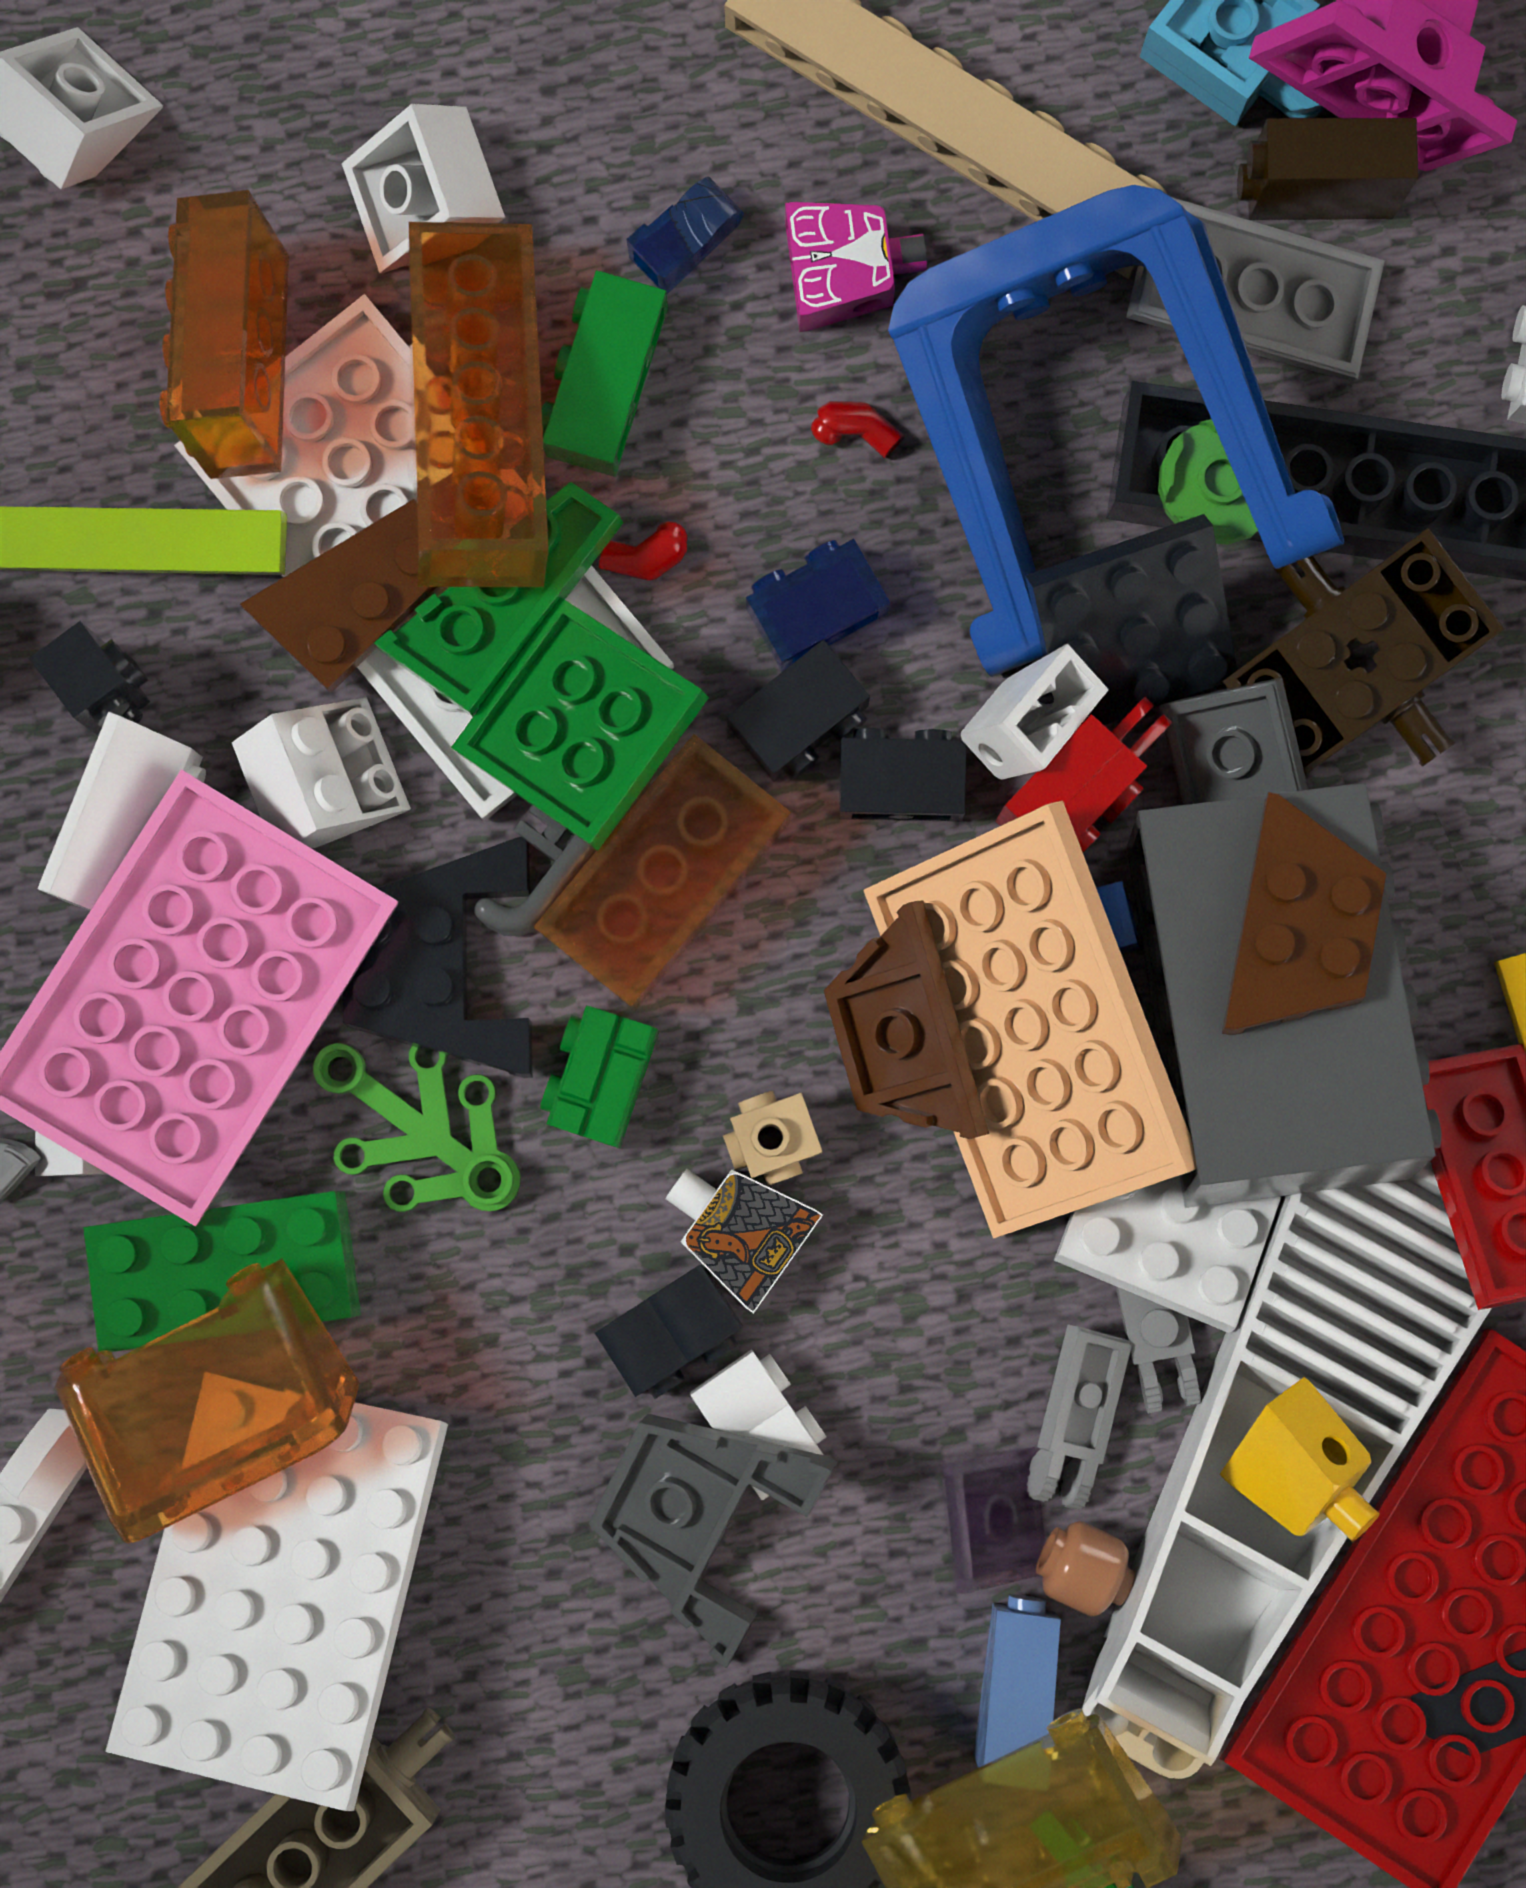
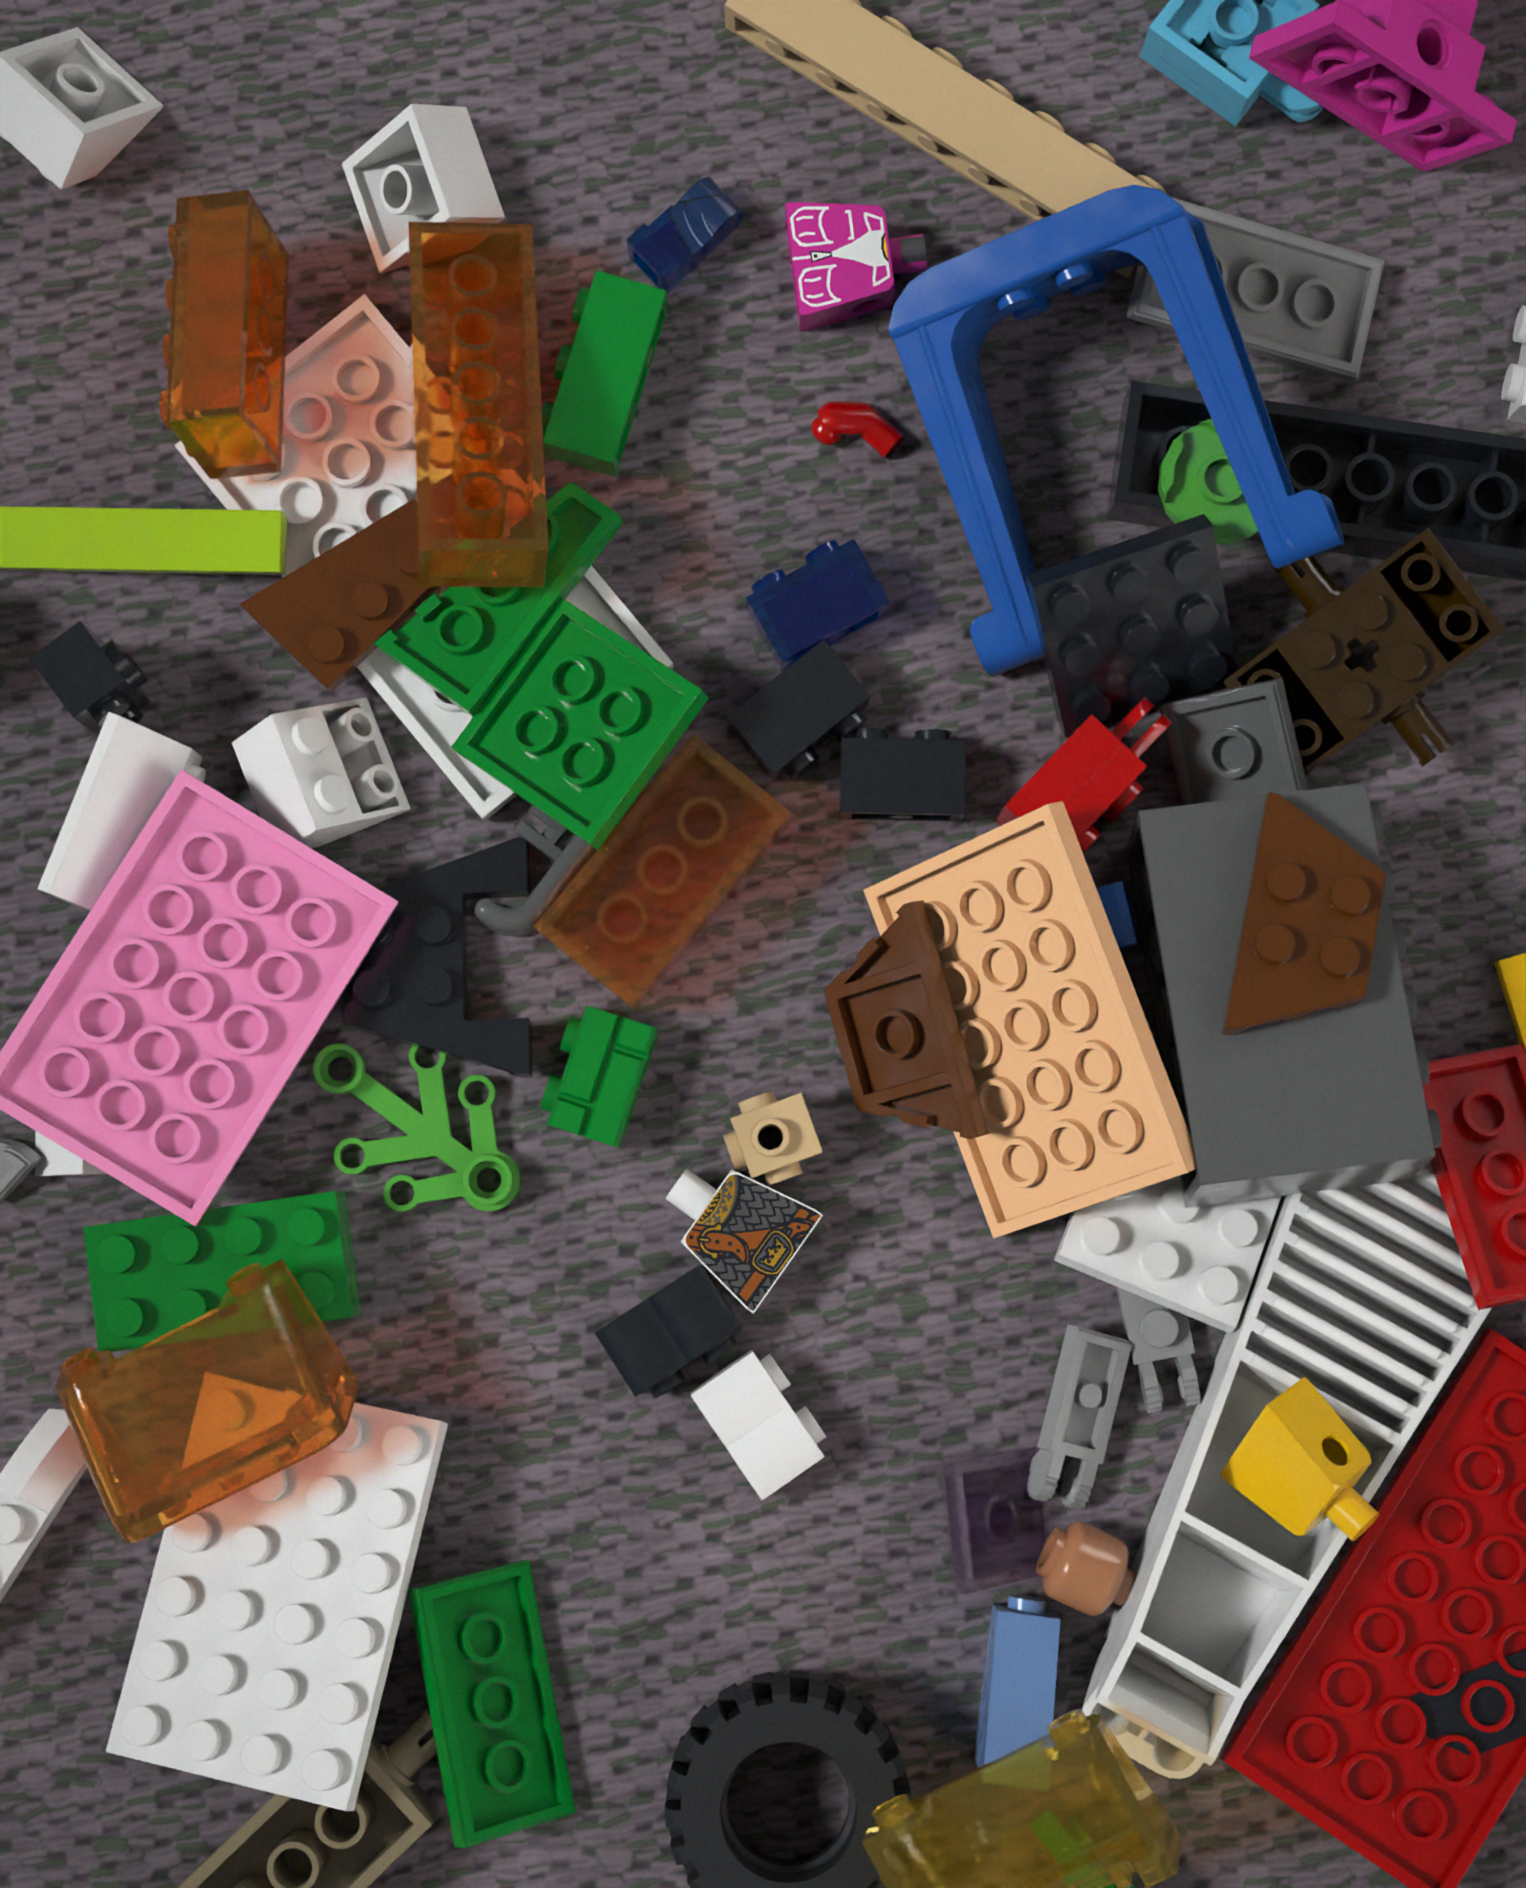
(491, 1702): none -> green tile
(649, 558): red arm -> none
(678, 1499): dark grey wing -> none
(1017, 732): white torso -> none
(1329, 168): dark brown brick -> none

